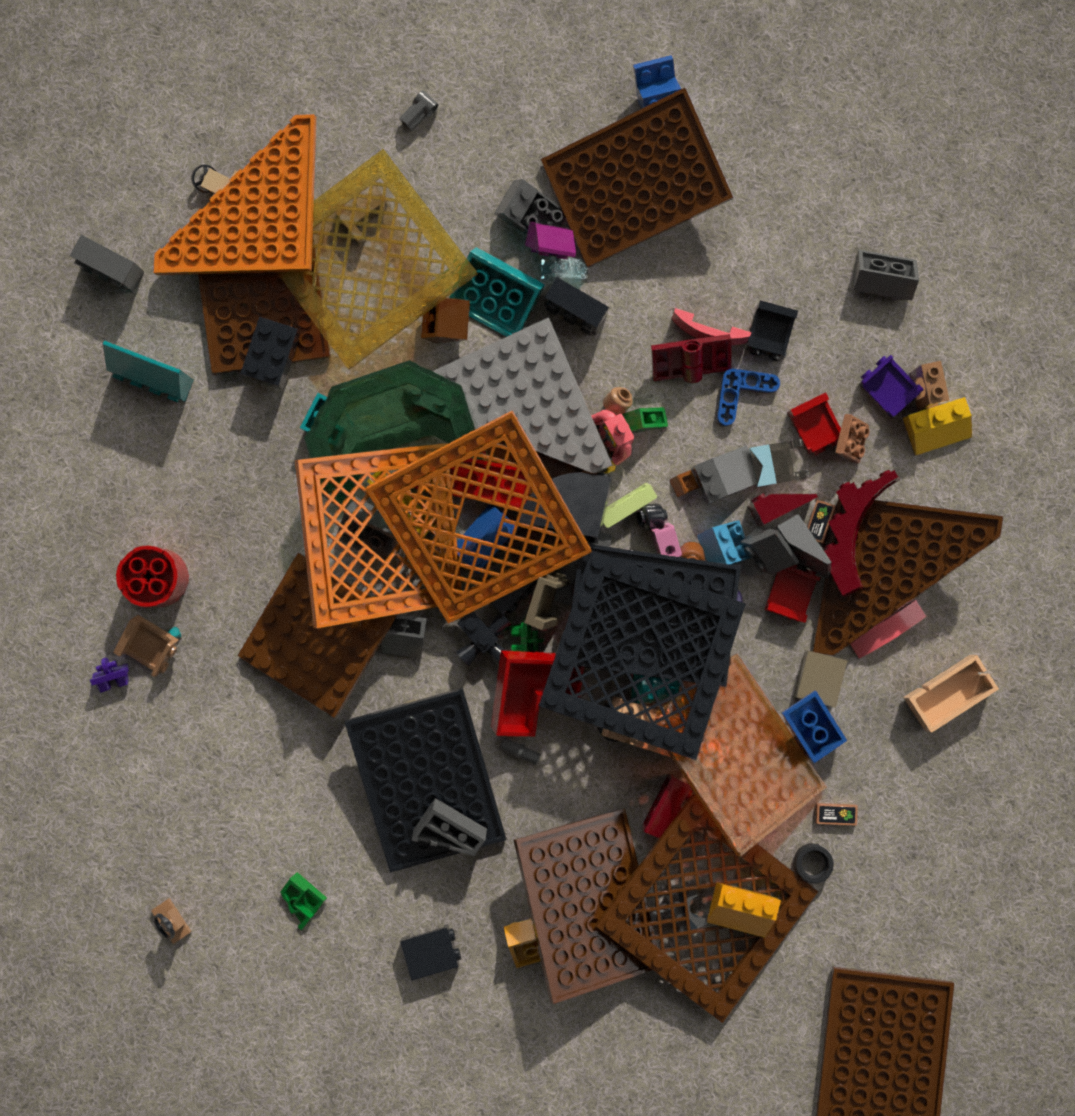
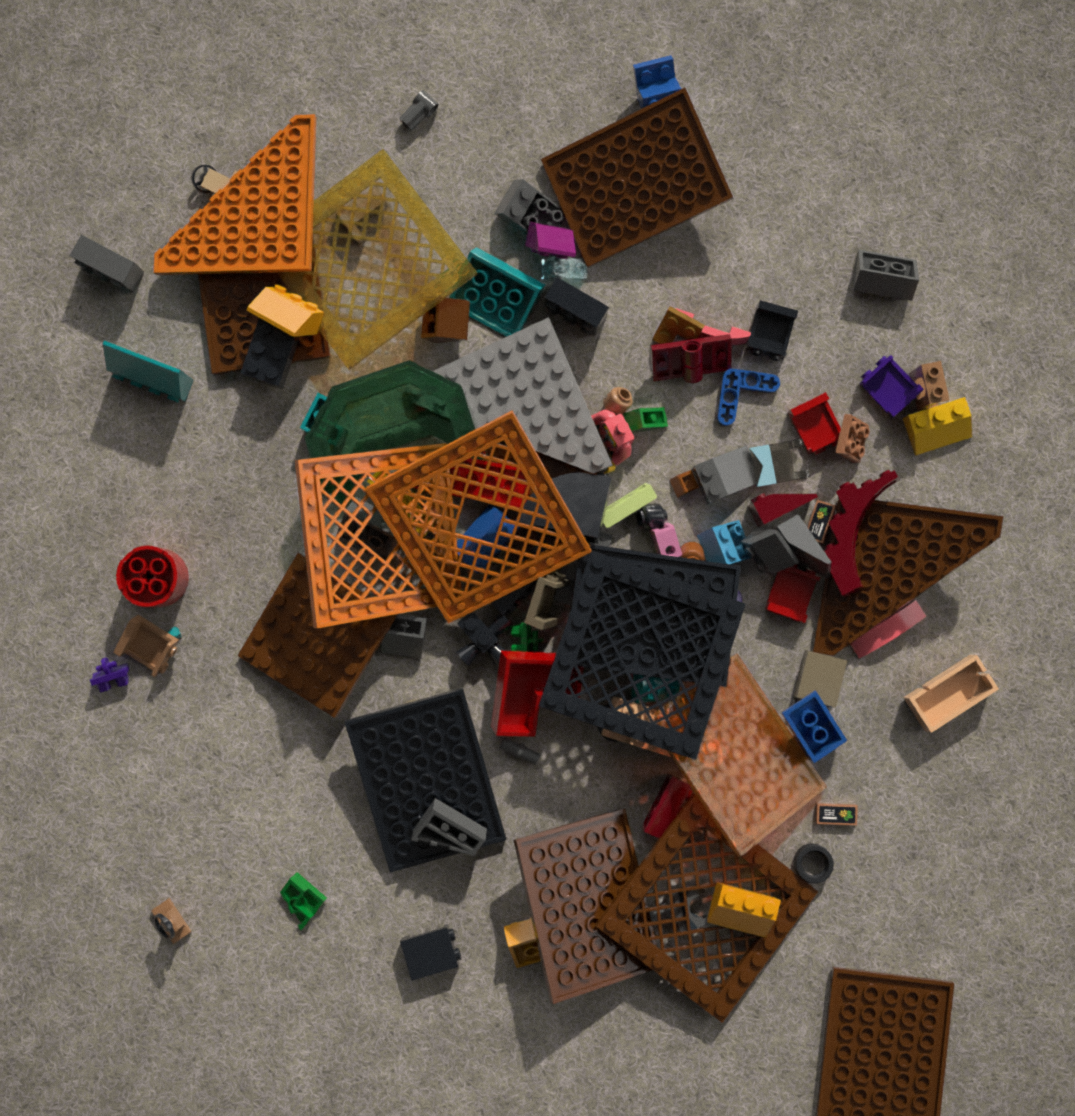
(287, 311): none -> light orange slope
(677, 323): none -> pearl gold plate

